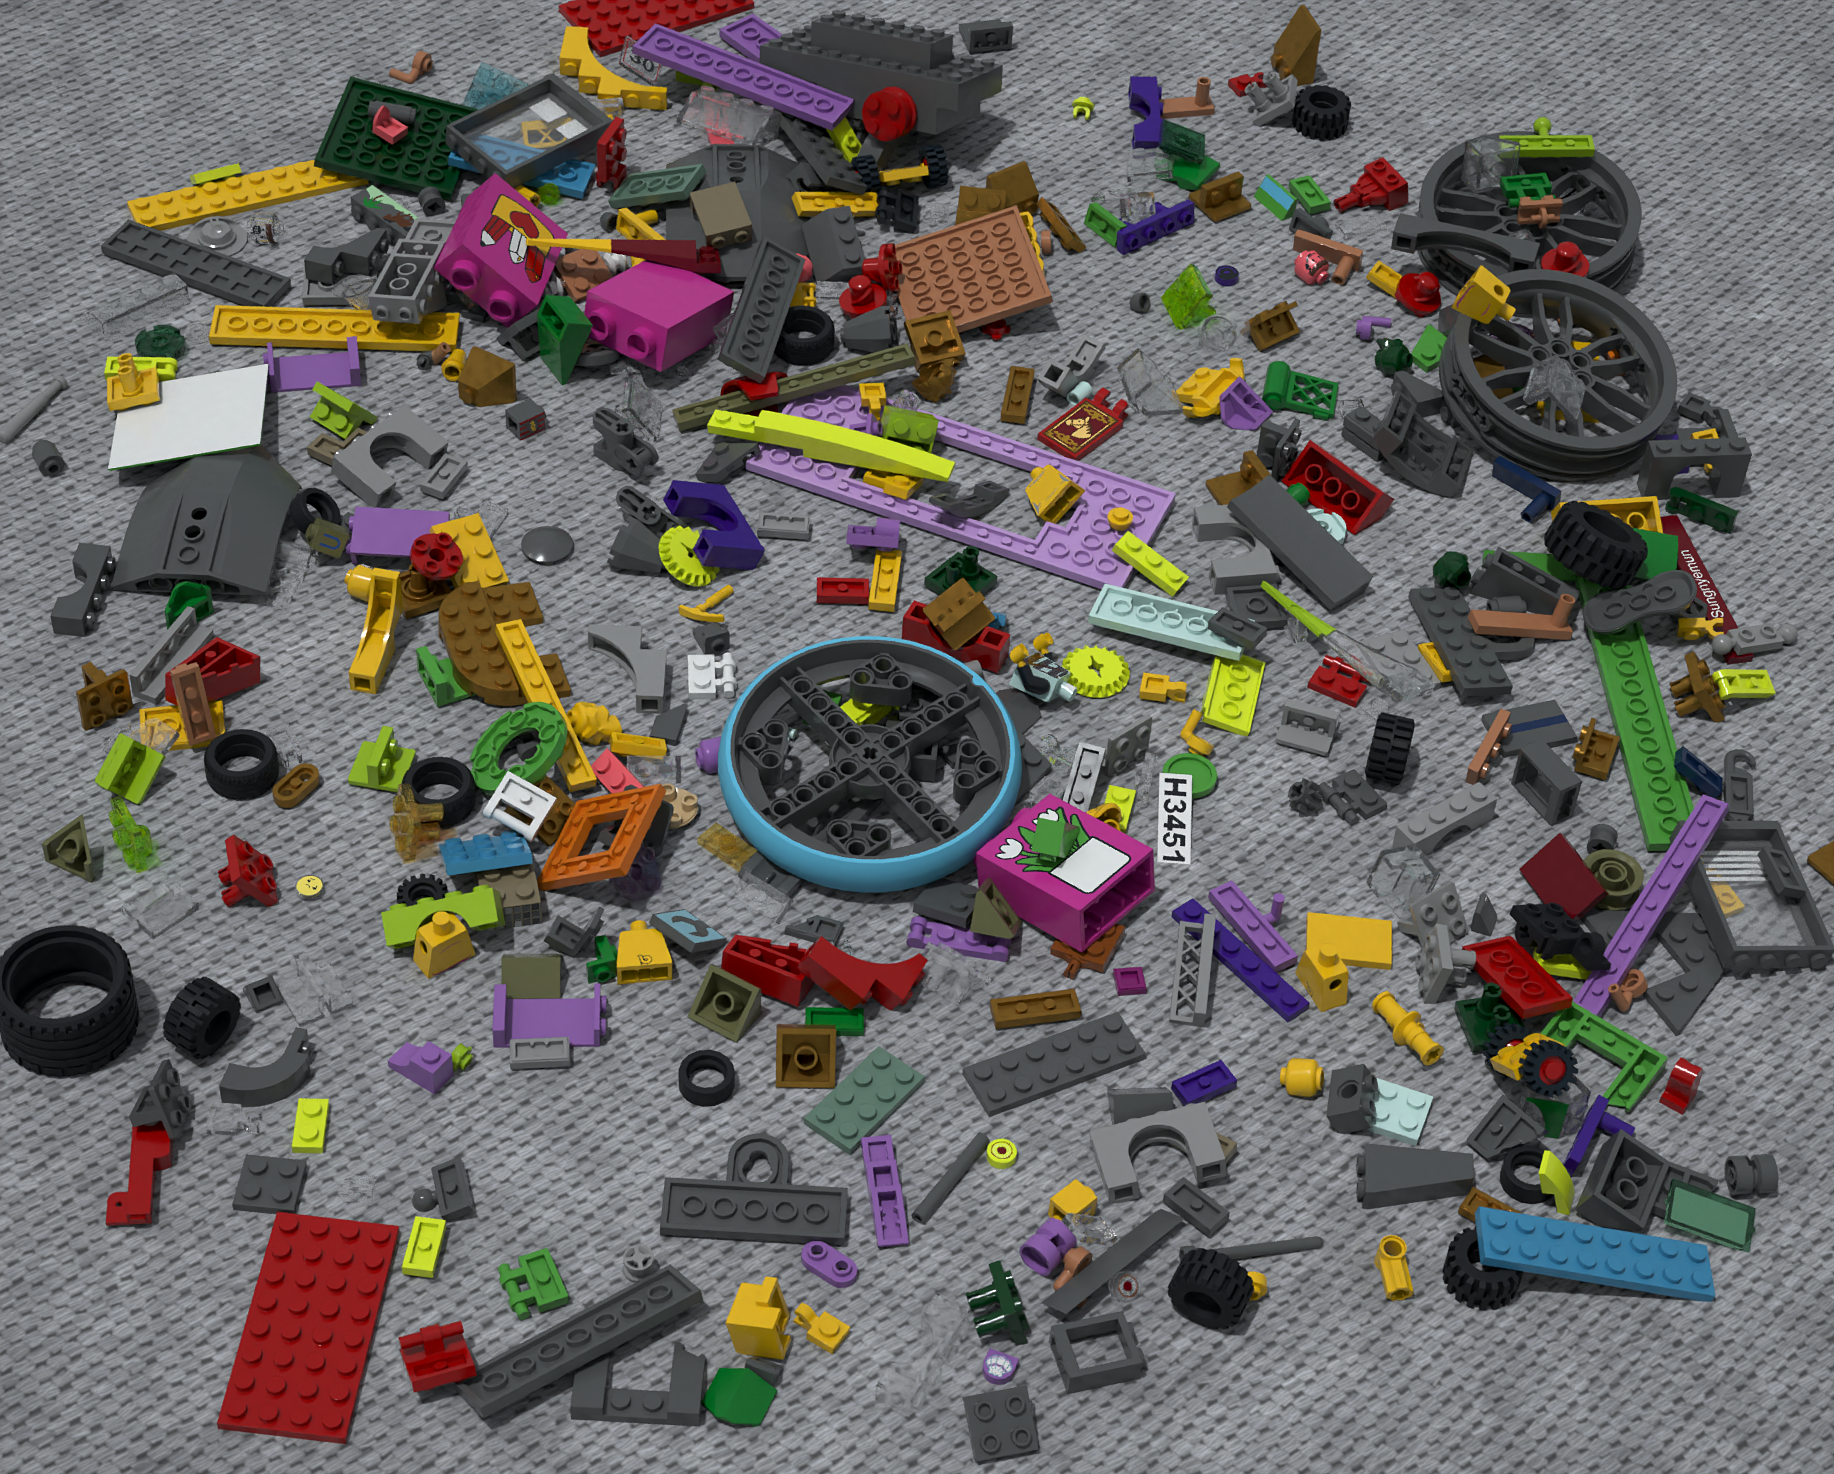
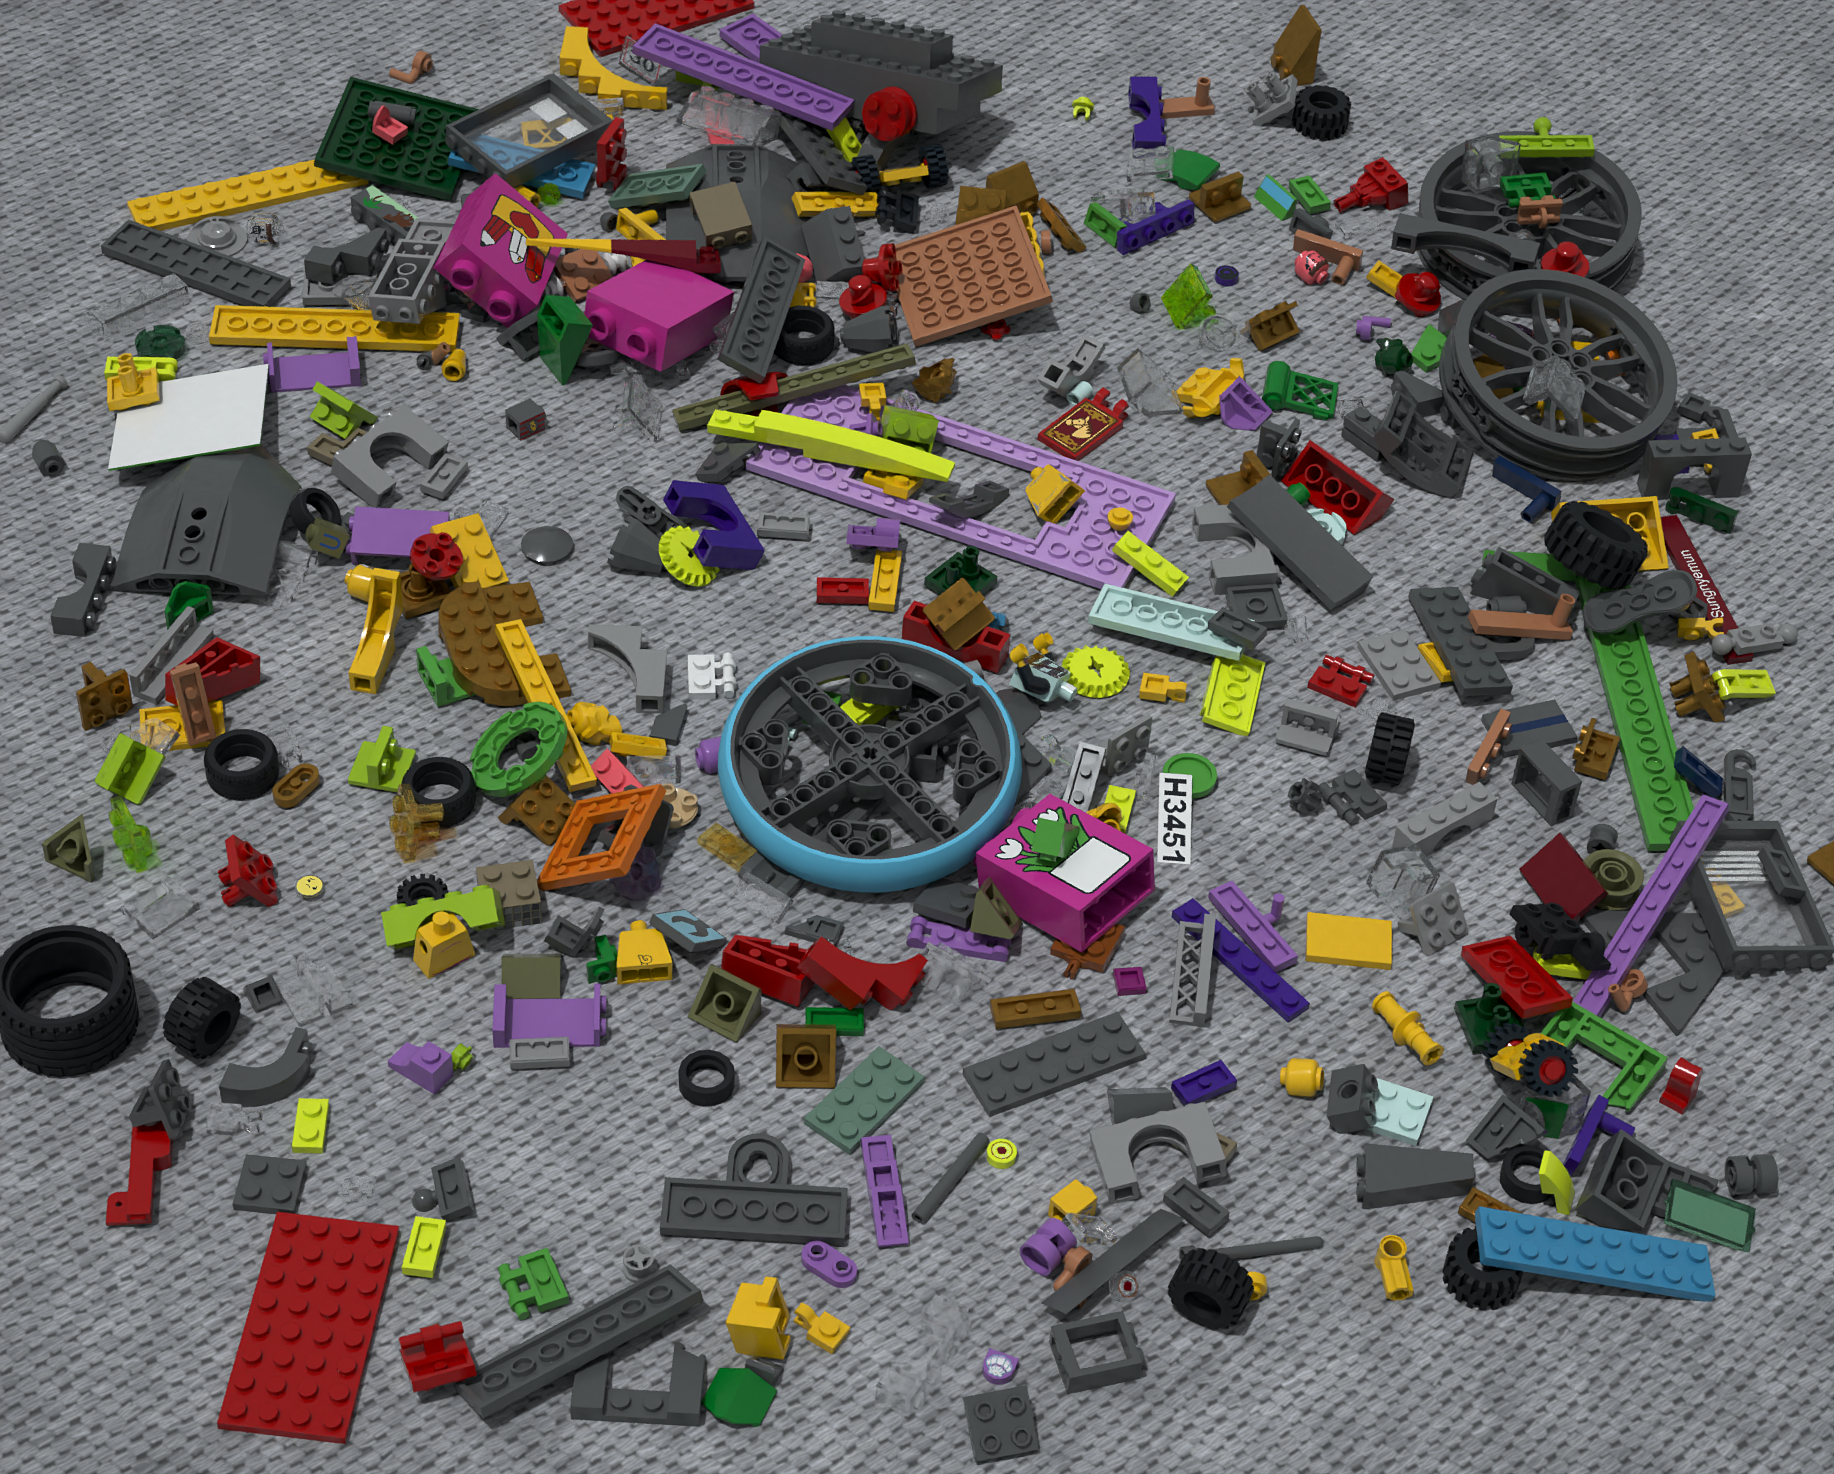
(222, 172): neon yellow plate -> none
(431, 201): dark grey wheel -> none
(485, 853): dark azure plate -> none
(487, 379): pearl gold slope -> none
(490, 86): clear light blue slope -> none
(524, 798): white plate -> none
(620, 445): dark grey piece -> none
(699, 611): yellow piece -> none
(712, 638): dark grey bracket -> none
(934, 339): pearl gold plate -> none
(987, 35): dark grey bracket -> none
(1005, 1294): dark green plate -> none
(1017, 394): pearl gold plate -> none
(1182, 142): clear green plate -> none
(1197, 744): yellow plate -> none
(1239, 83): red plate -> none
(1324, 976): yellow torso -> none
(1383, 672): clear plate -> none
(1437, 964): light grey plate -> none
(1452, 570): dark green head -> none
(1484, 297): yellow torso -> none
(1484, 916): dark grey slope -> none
(1661, 554): green slope -> none

